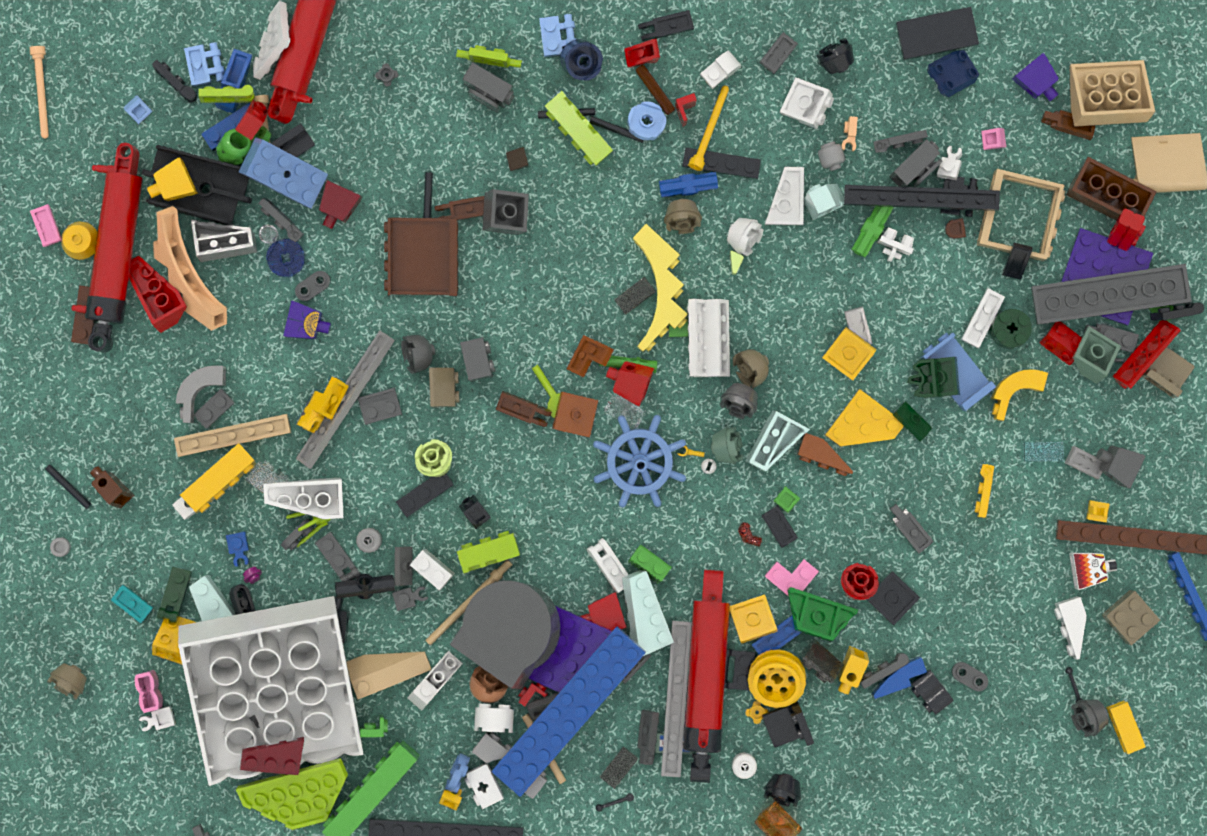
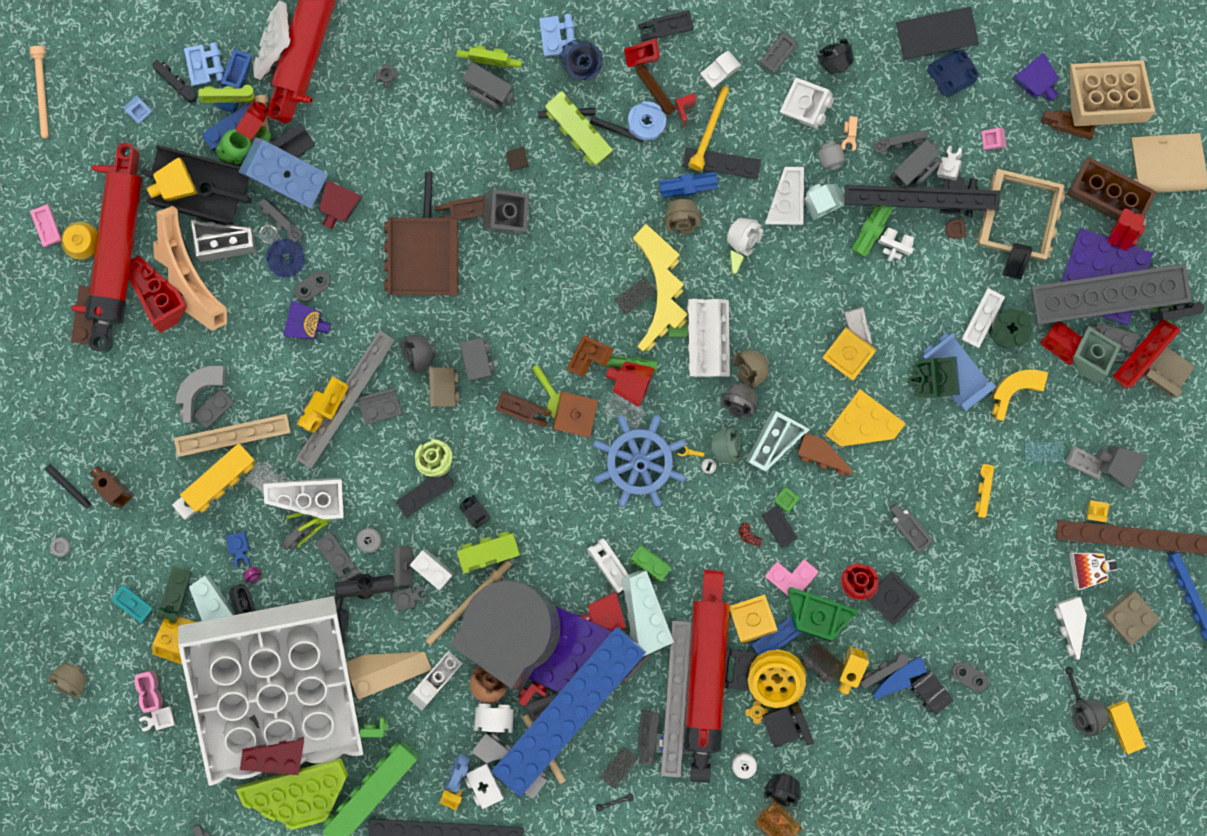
(912, 421): dark green plate -> none

